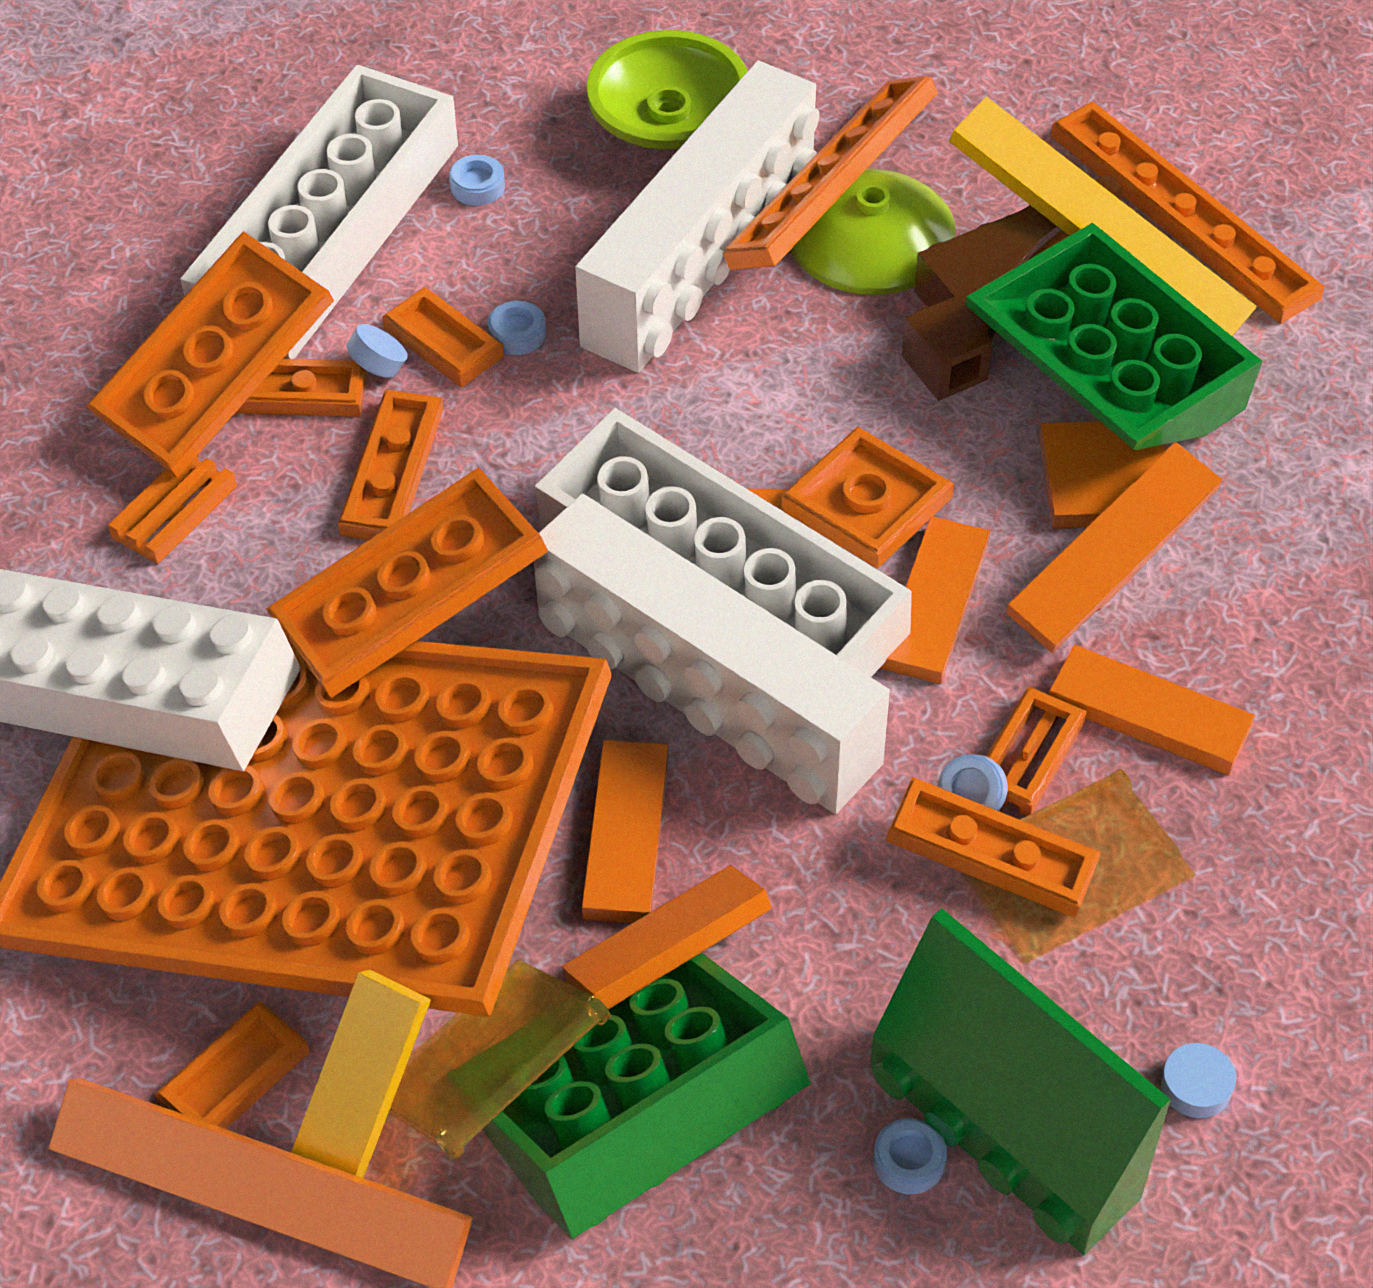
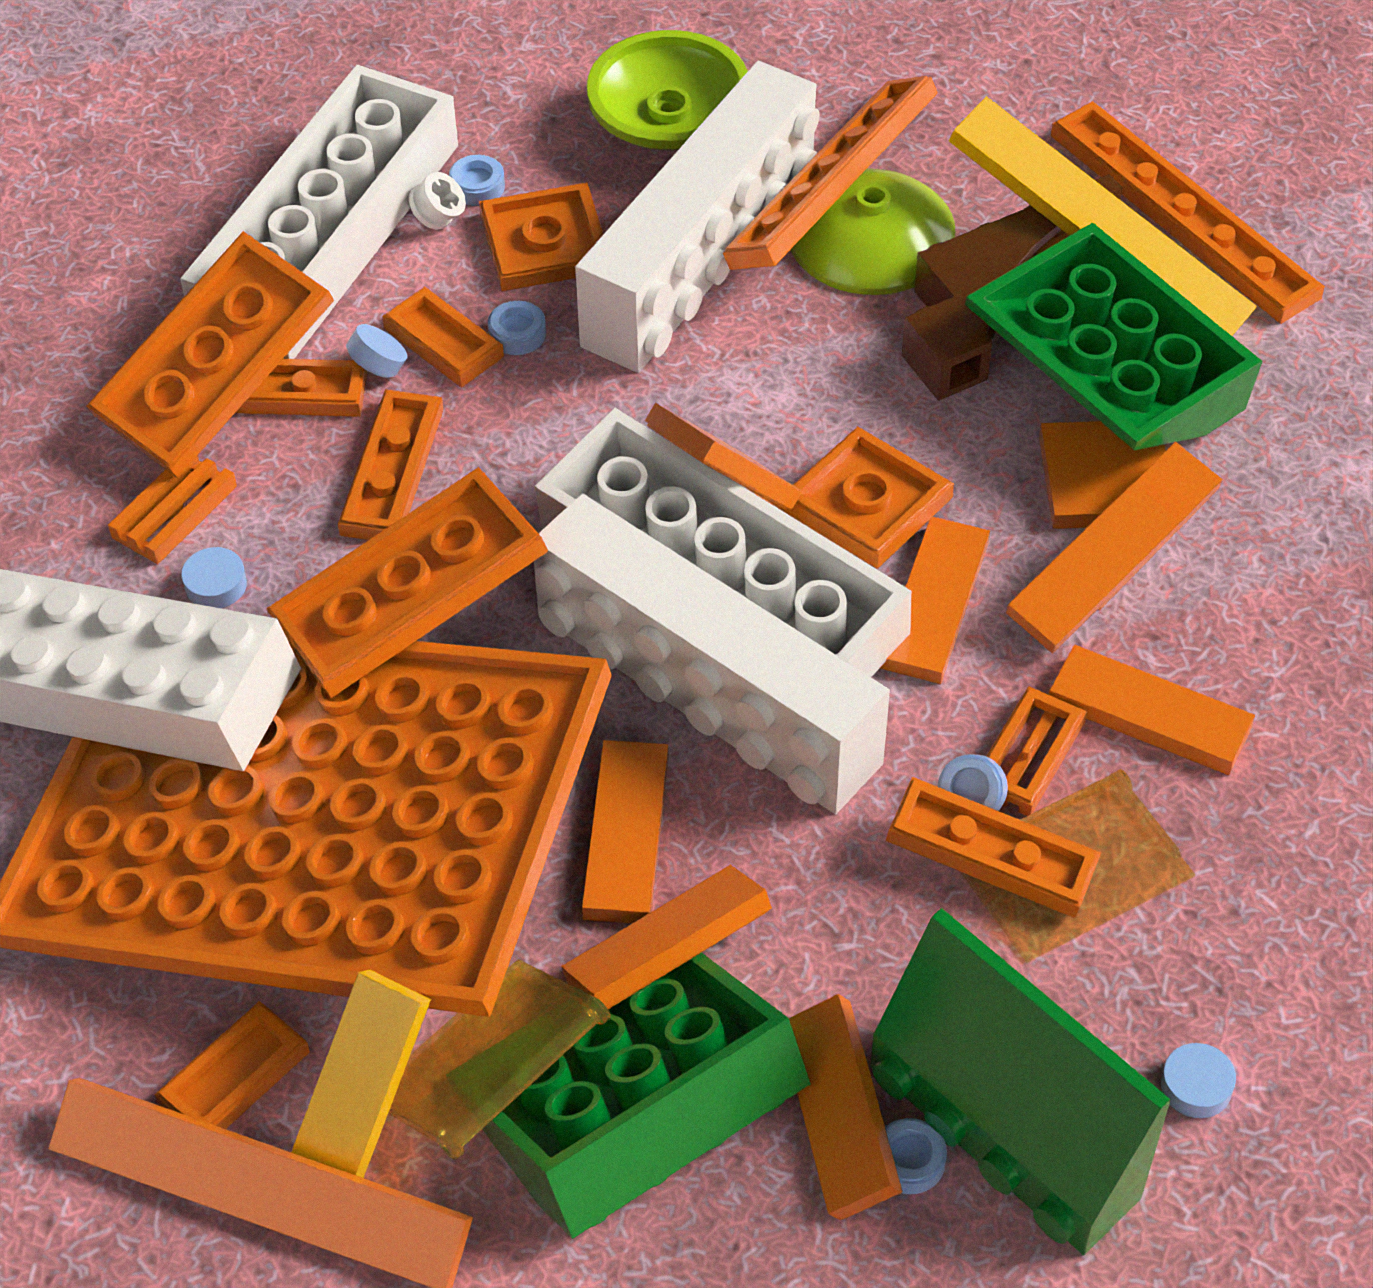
(214, 577): none -> light blue tile
(437, 200): none -> white bush
(540, 234): none -> orange tile
(722, 457): none -> orange tile
(843, 1111): none -> orange tile

